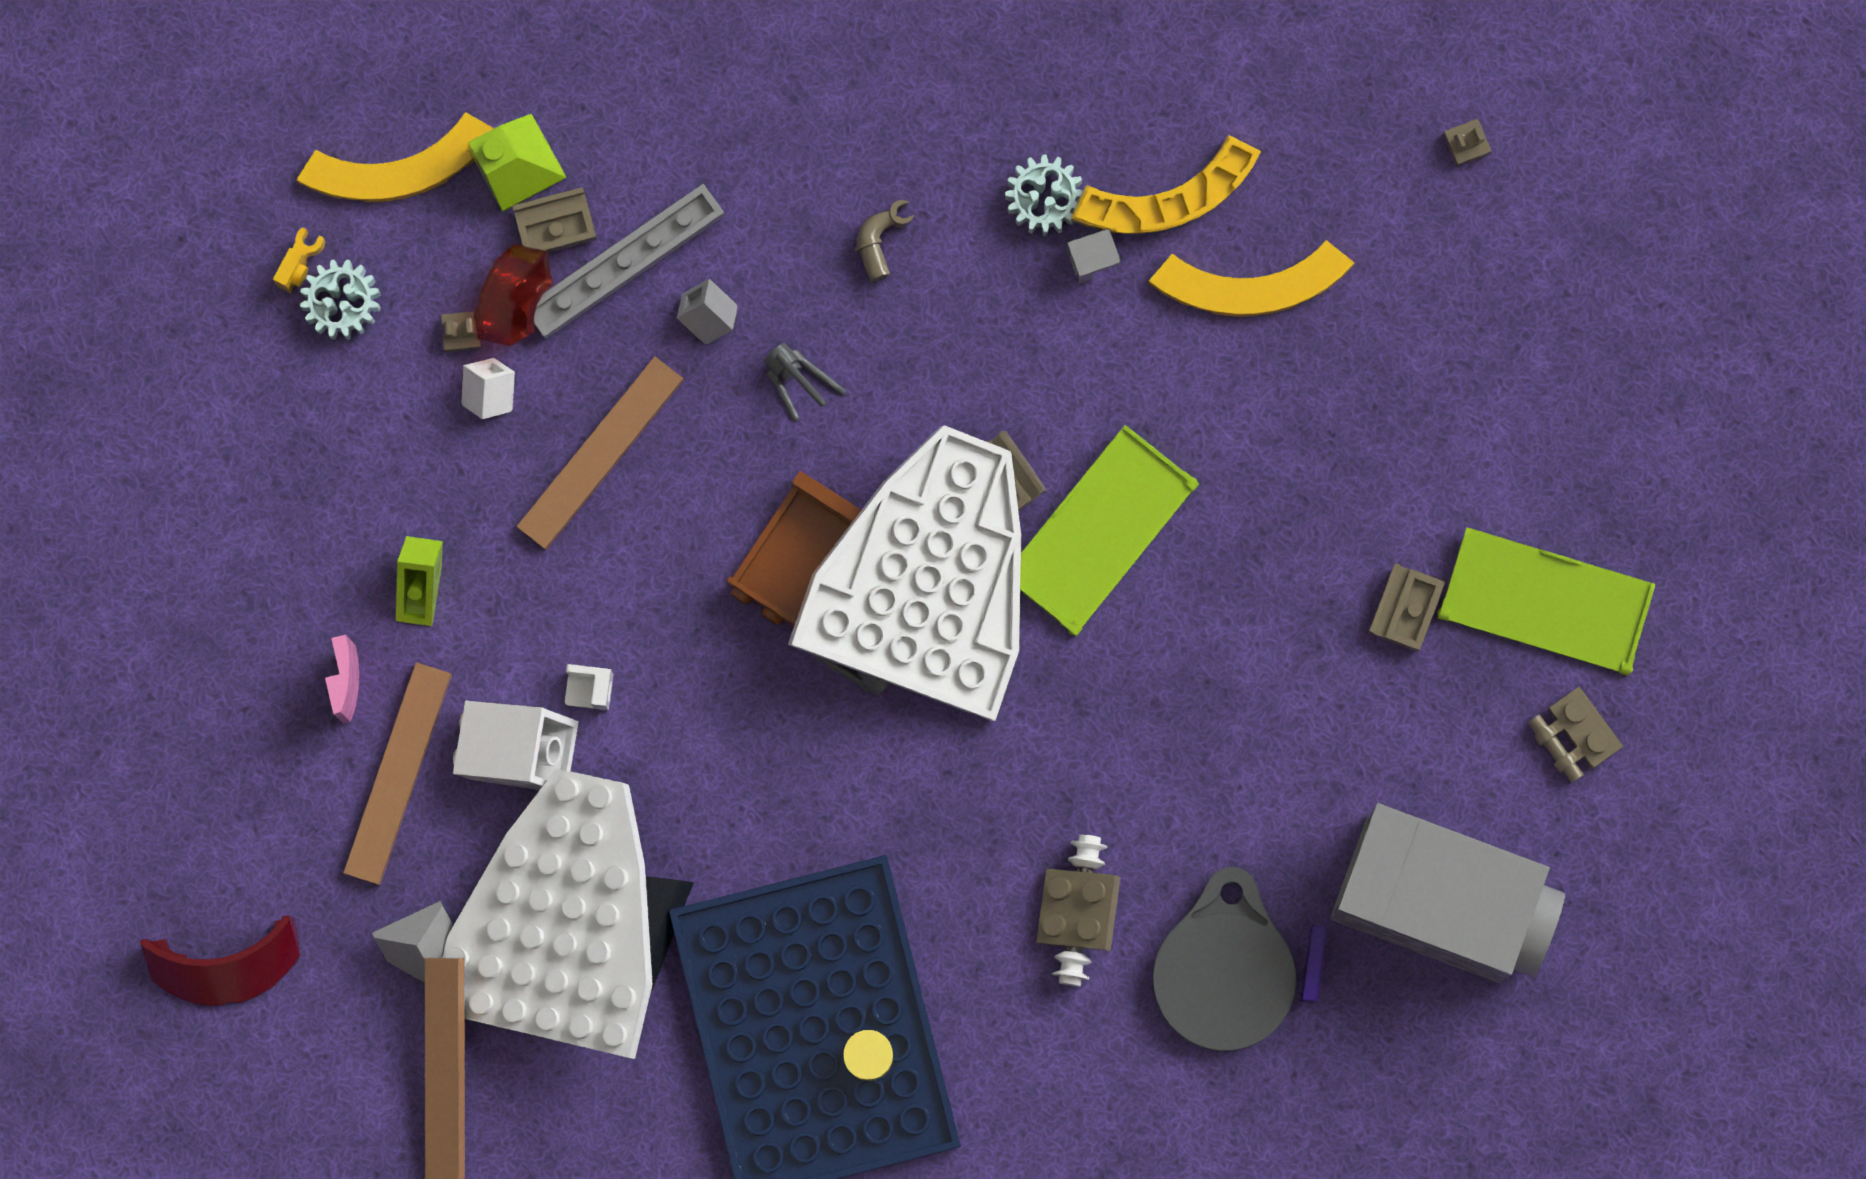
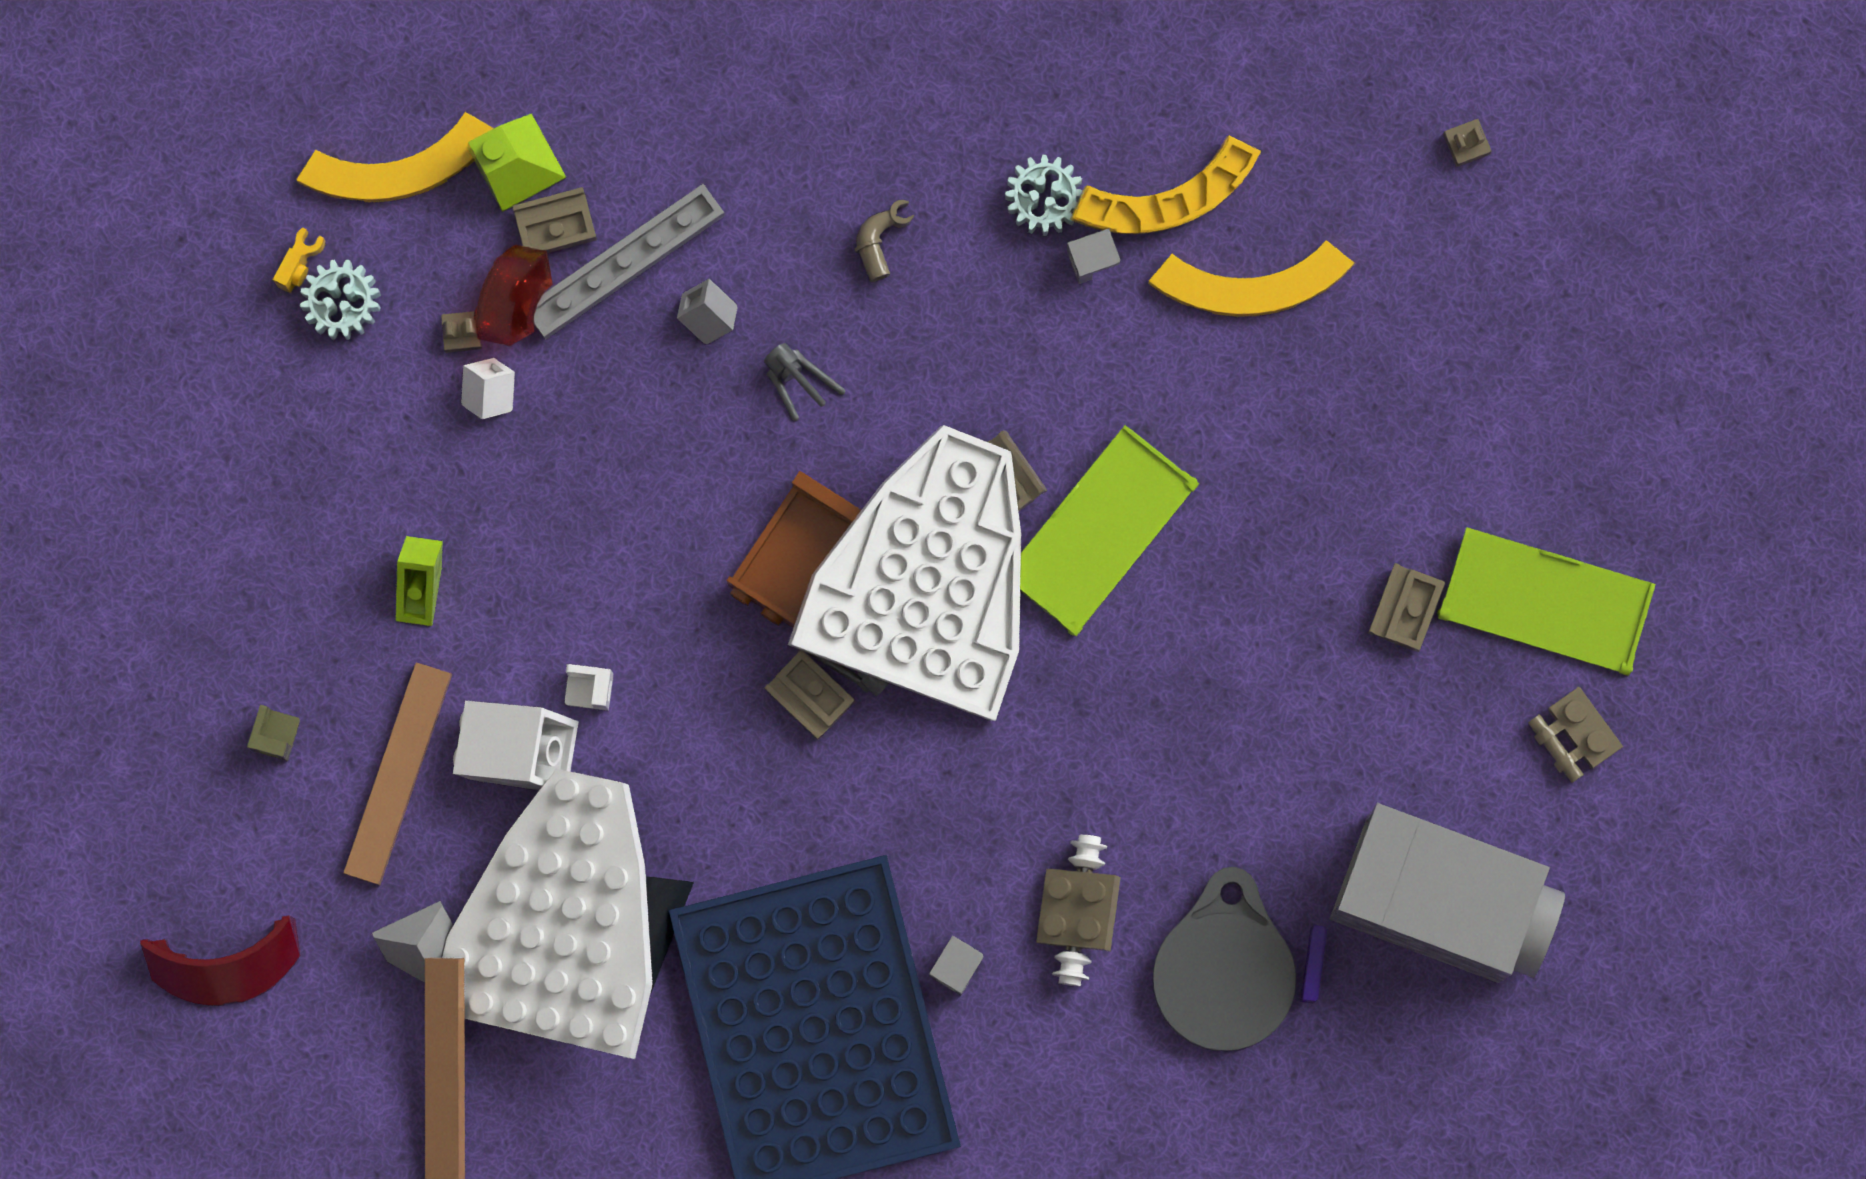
(273, 733): none -> olive panel
(344, 686): bright pink slope -> none
(600, 453): medium nougat tile -> none
(809, 694): none -> dark tan plate
(868, 1055): light yellow piece -> none
(956, 965): none -> light grey panel

